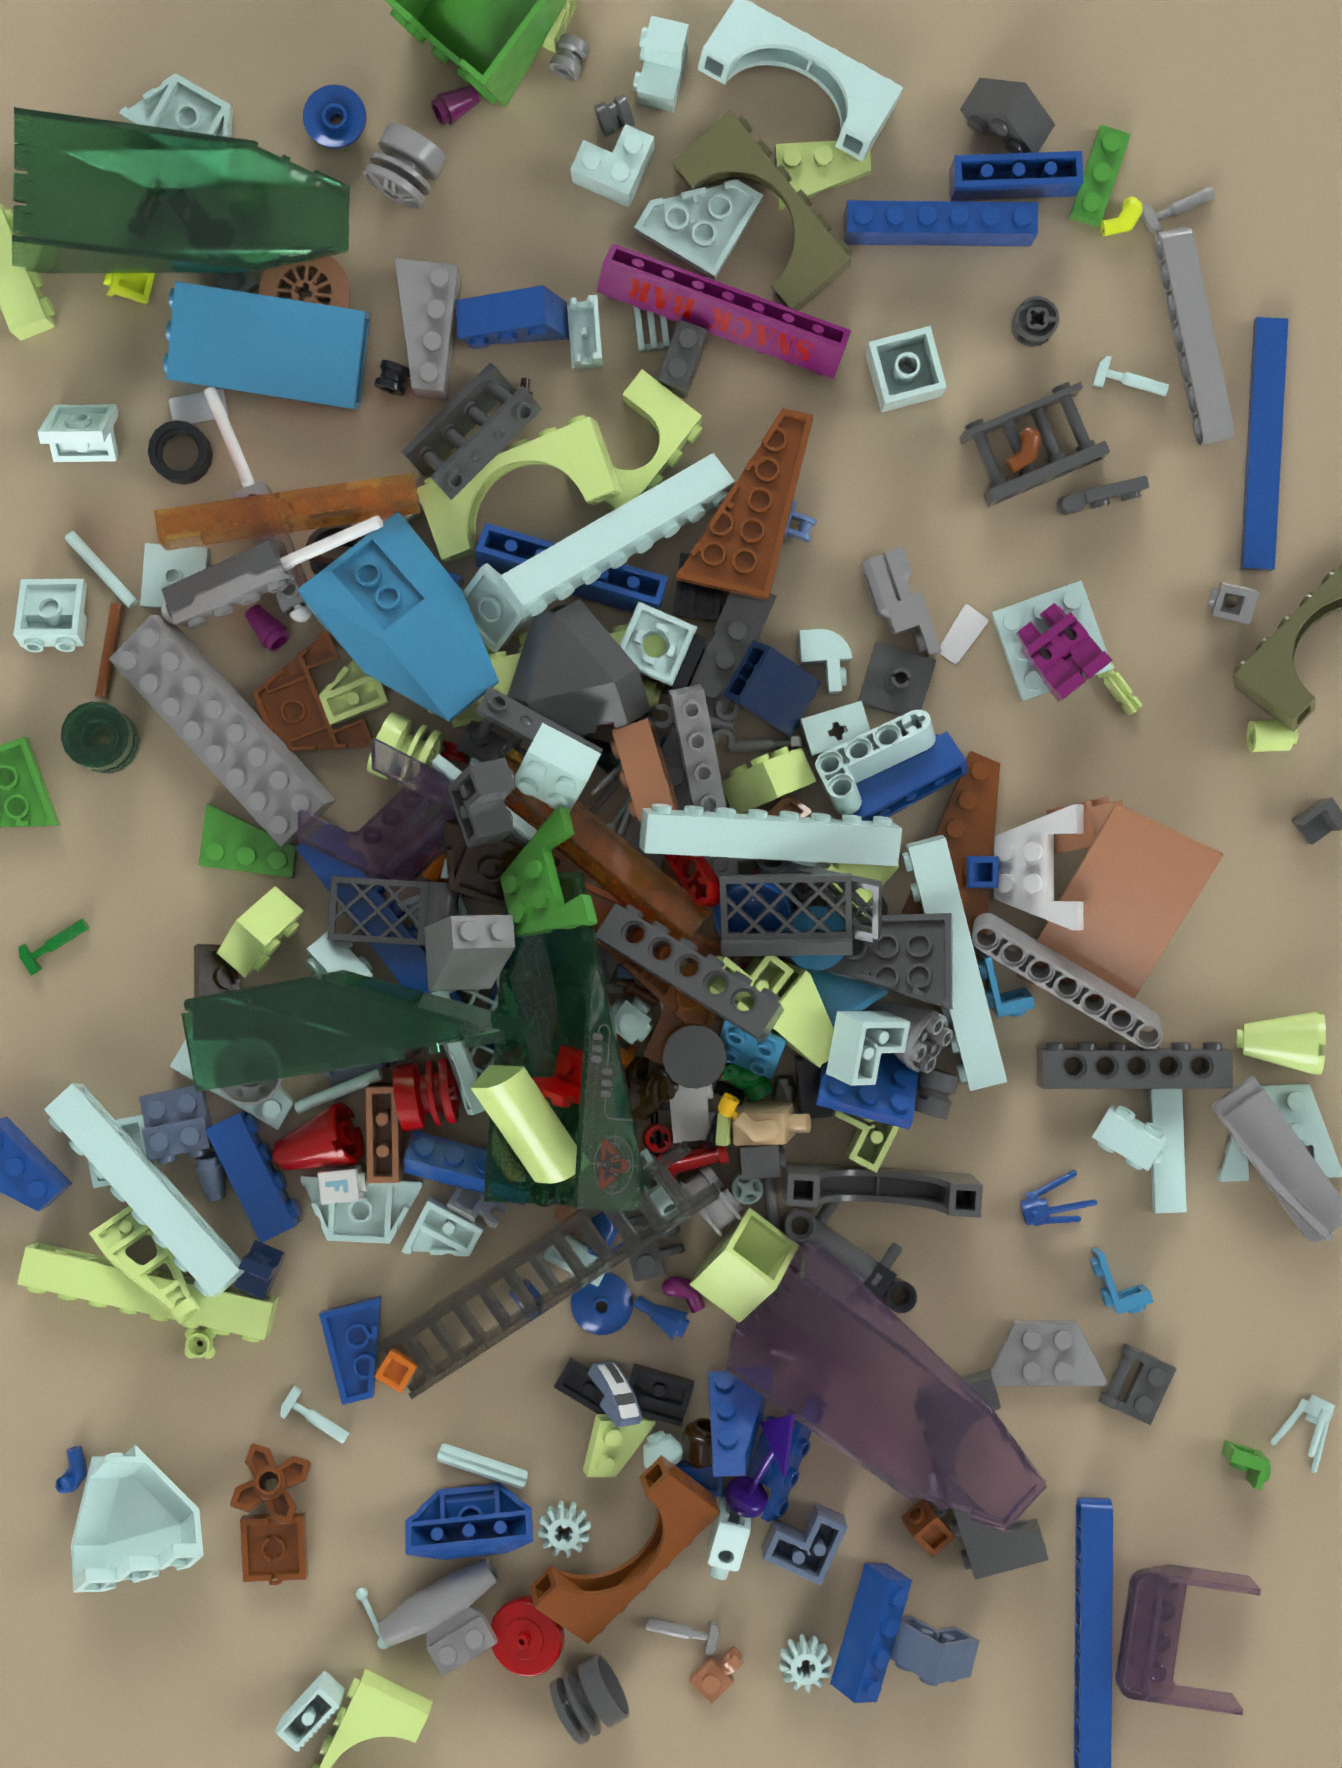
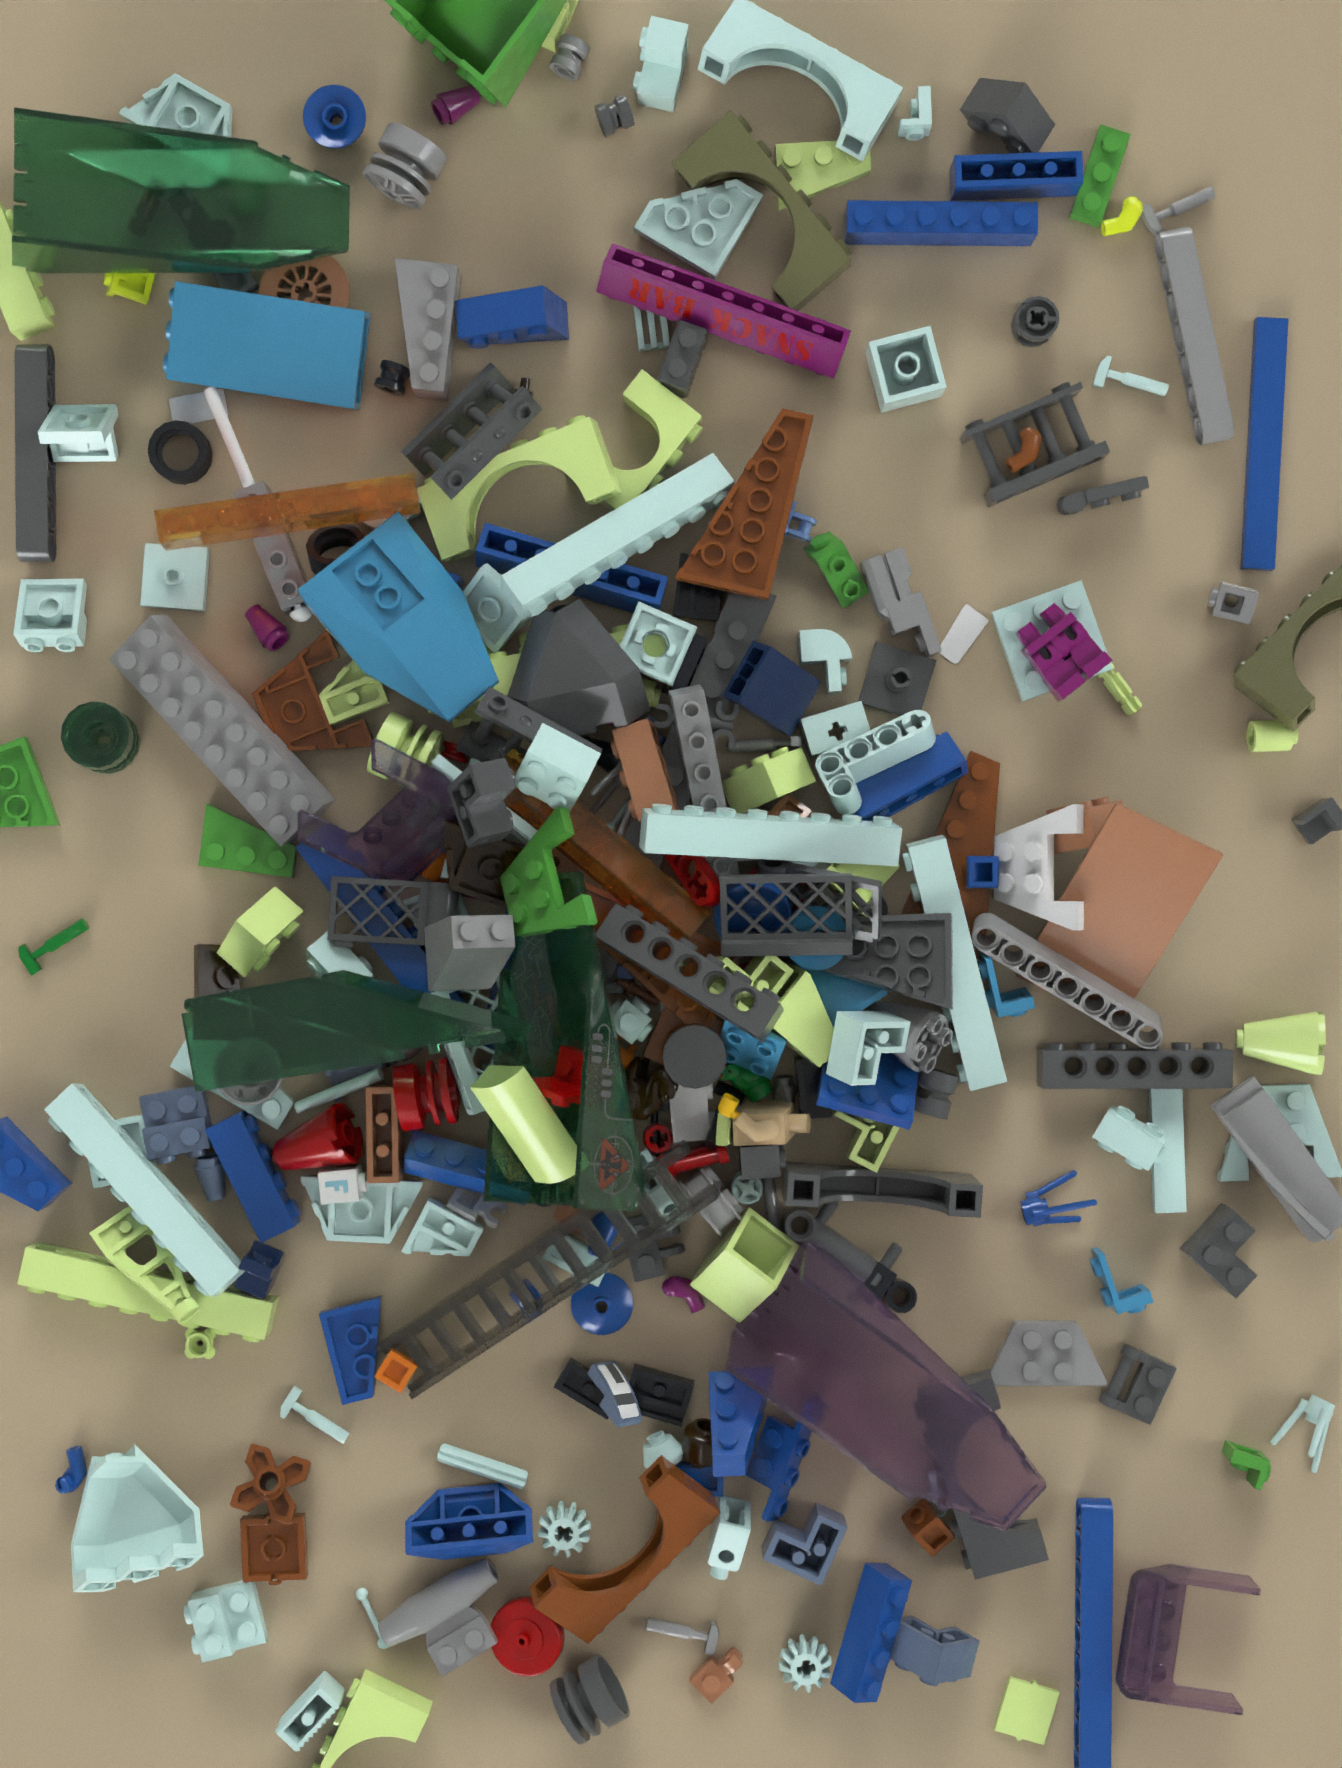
(34, 461): none -> dark grey beam
(101, 569): light aqua bar -> none
(109, 649): dark orange bar -> none
(225, 1620): none -> light aqua plate
(246, 577): piece -> none
(585, 333): light aqua hinge -> none
(613, 1446): yellowish green wing -> none
(615, 173): light aqua brick -> none
(670, 1320): blue cone -> none
(747, 1495): dark purple piece -> none
(837, 567): none -> bright green bracket
(920, 116): none -> light aqua bracket
(1026, 1710): none -> yellowish green piece
(1215, 1247): none -> dark grey brick

